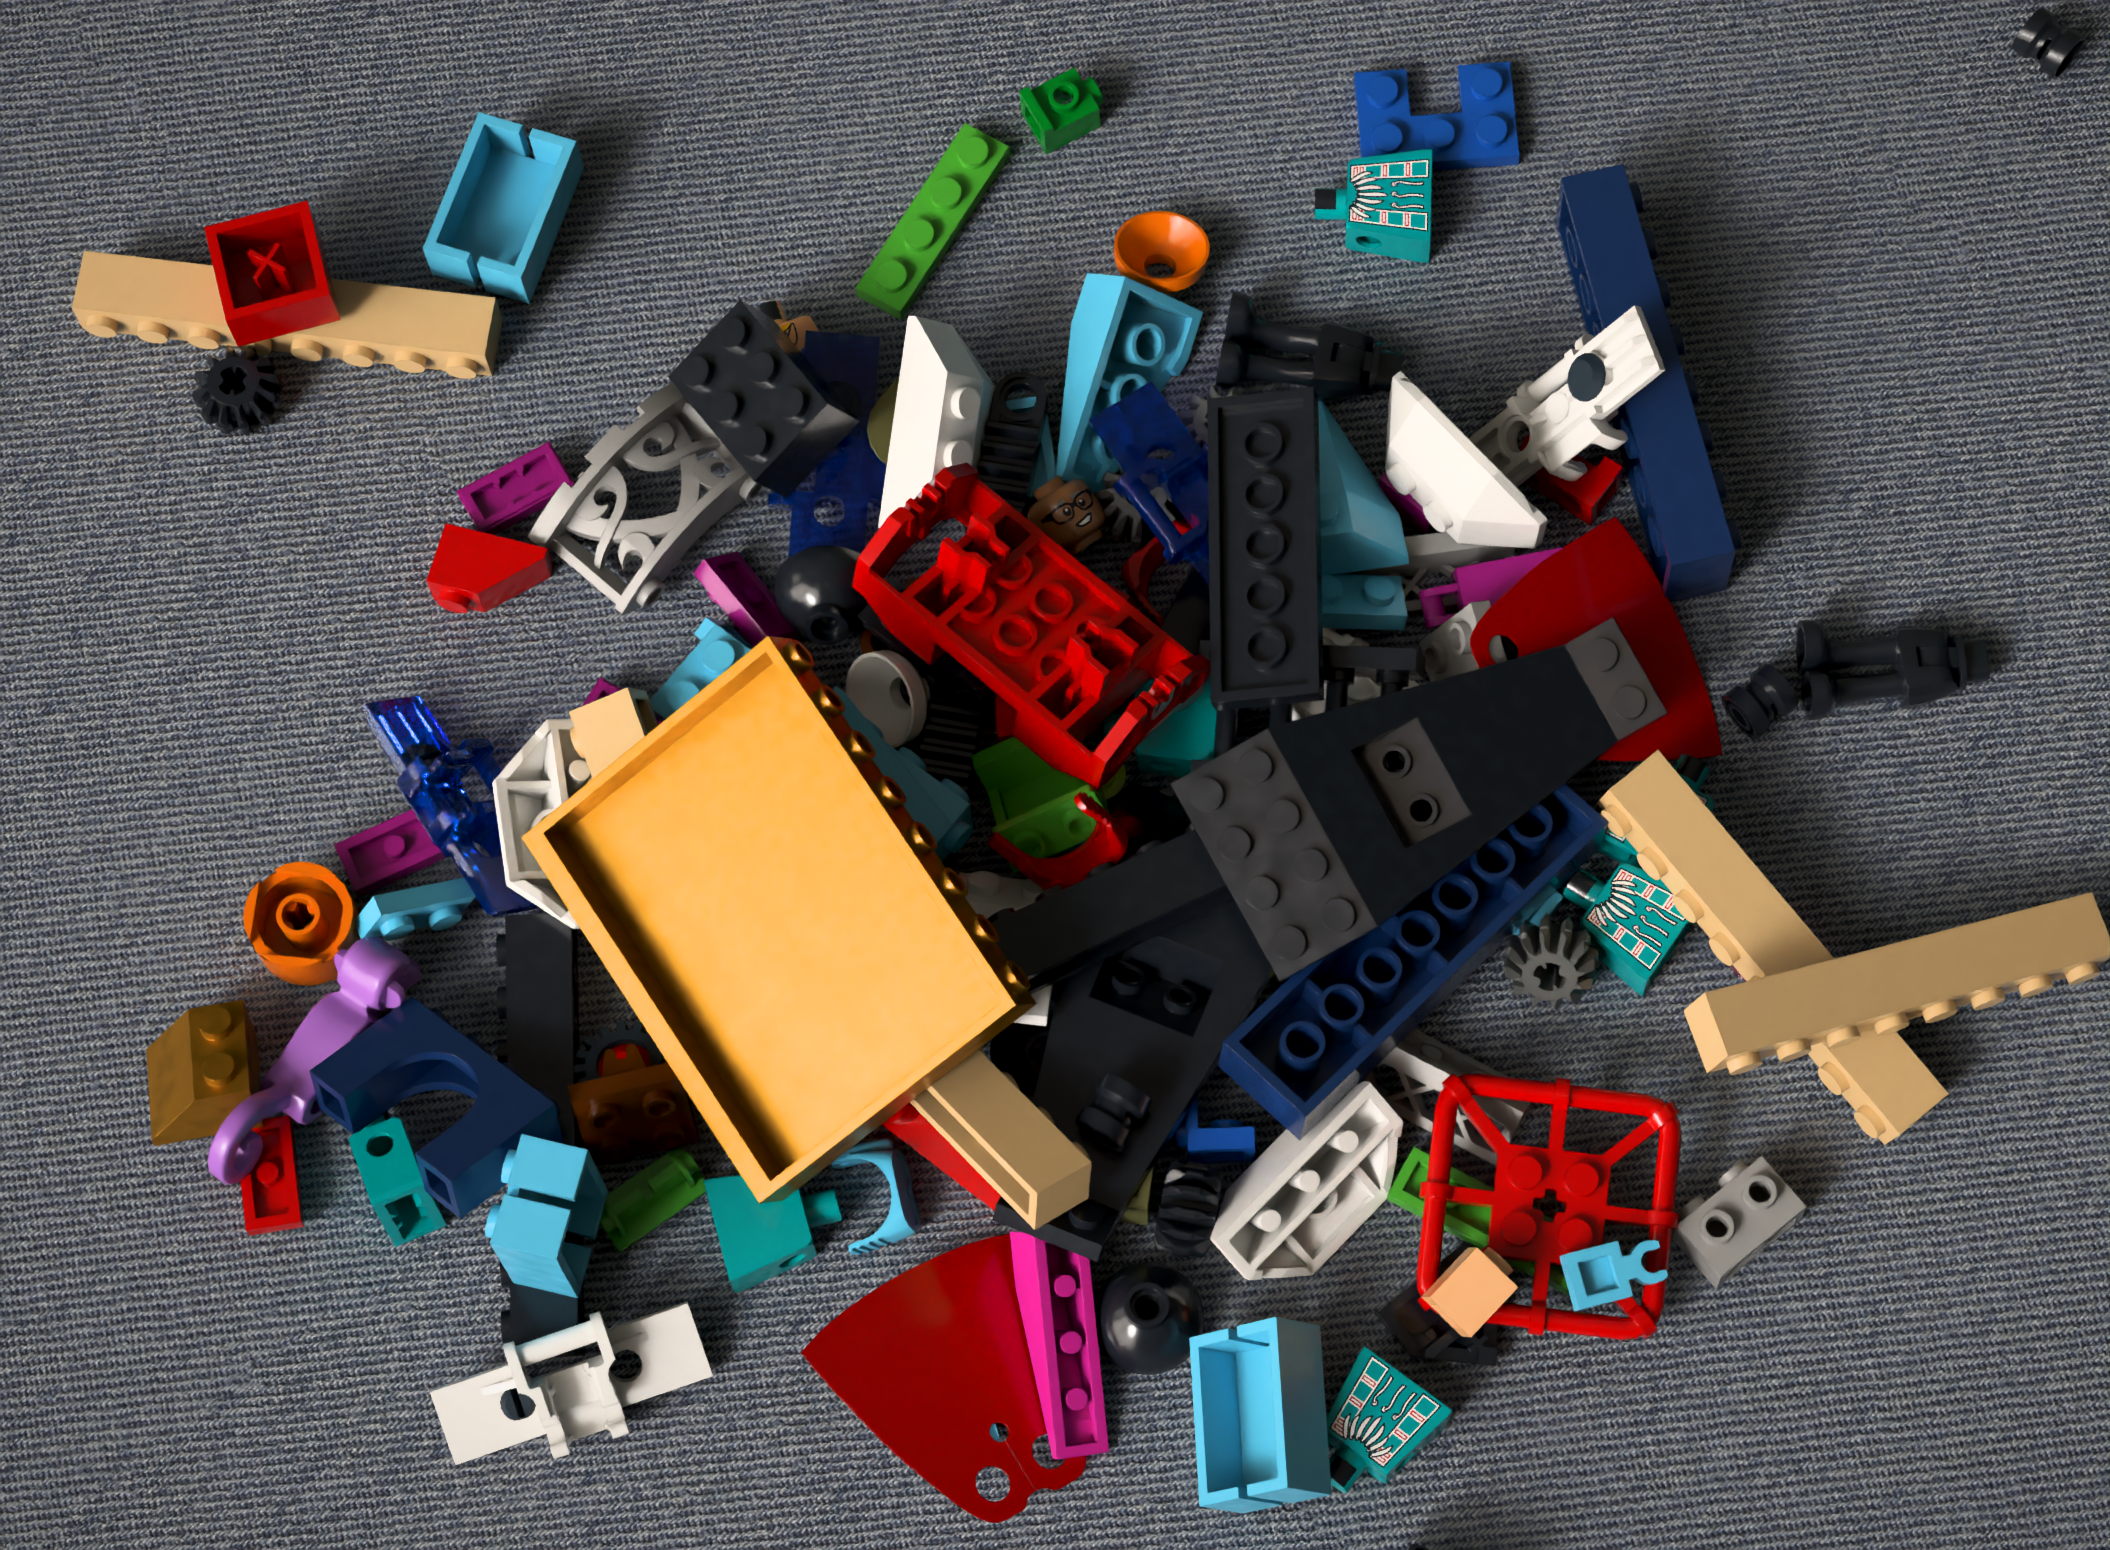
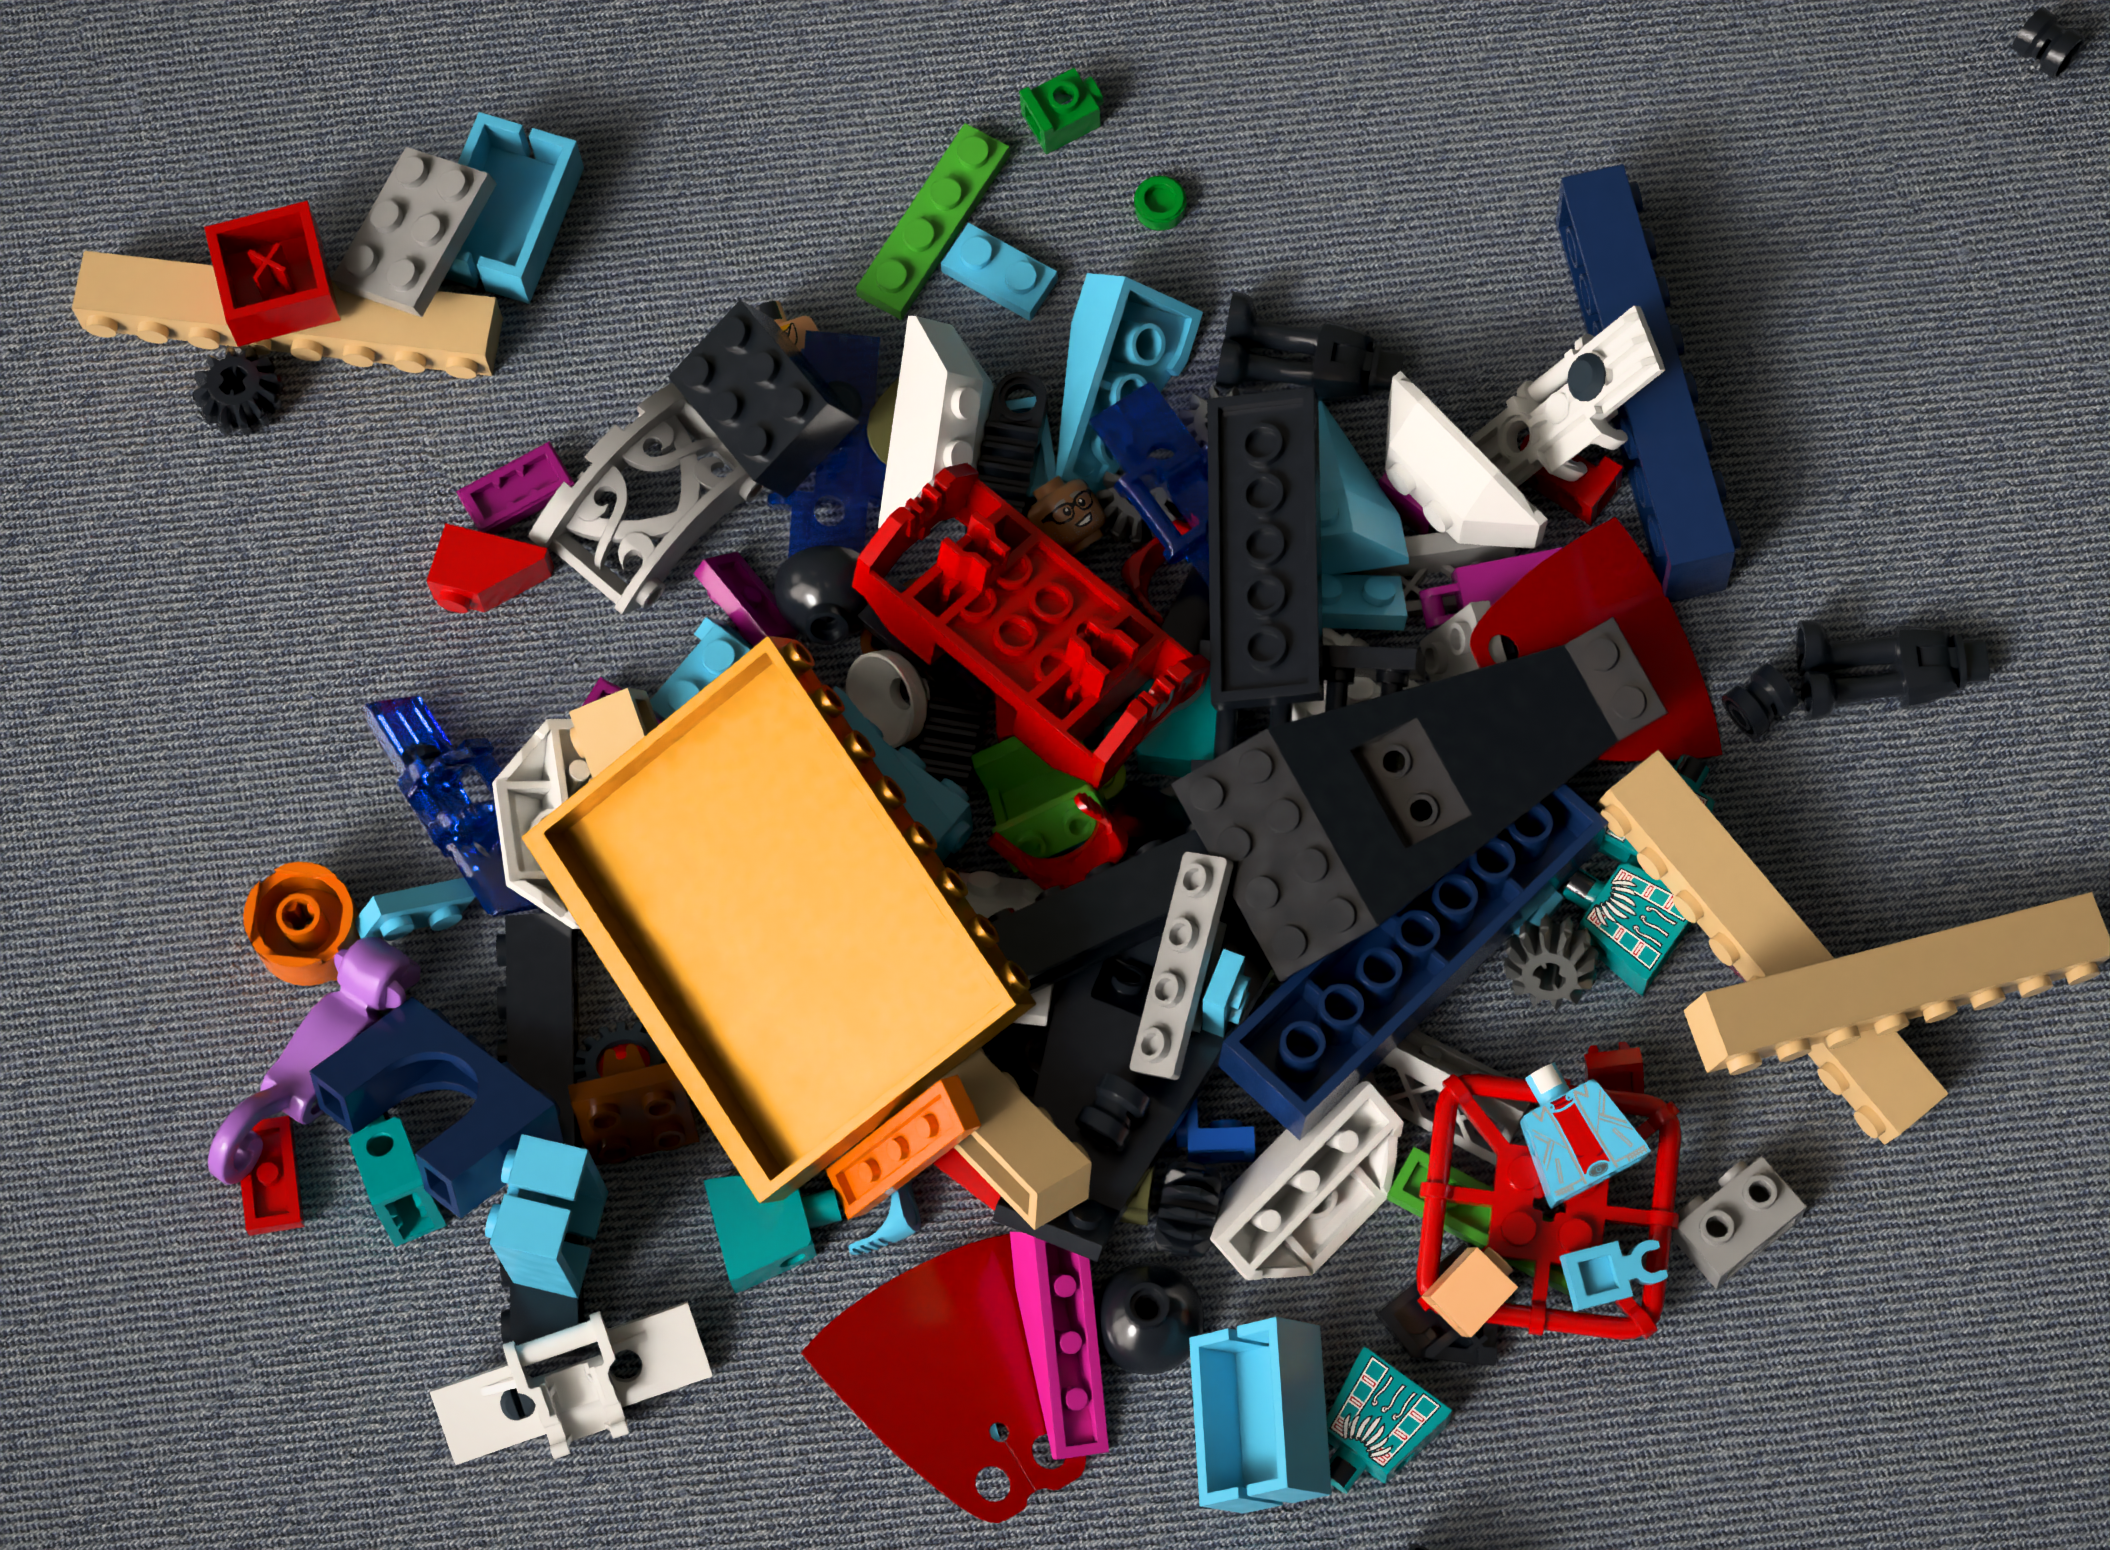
(201, 1072): pearl gold slope -> none
(387, 853): magenta plate -> none
(414, 231): none -> light grey plate
(651, 1198): bright green hinge -> none
(903, 1146): none -> orange plate
(999, 271): none -> medium azure plate
(1160, 203): none -> green tile
(1166, 240): orange piece -> none
(1183, 966): none -> light grey bracket
(1226, 994): none -> medium azure plate
(1384, 205): torso -> none
(1474, 138): blue plate -> none
(1576, 1136): none -> medium azure torso
(1616, 1068): none -> red tile

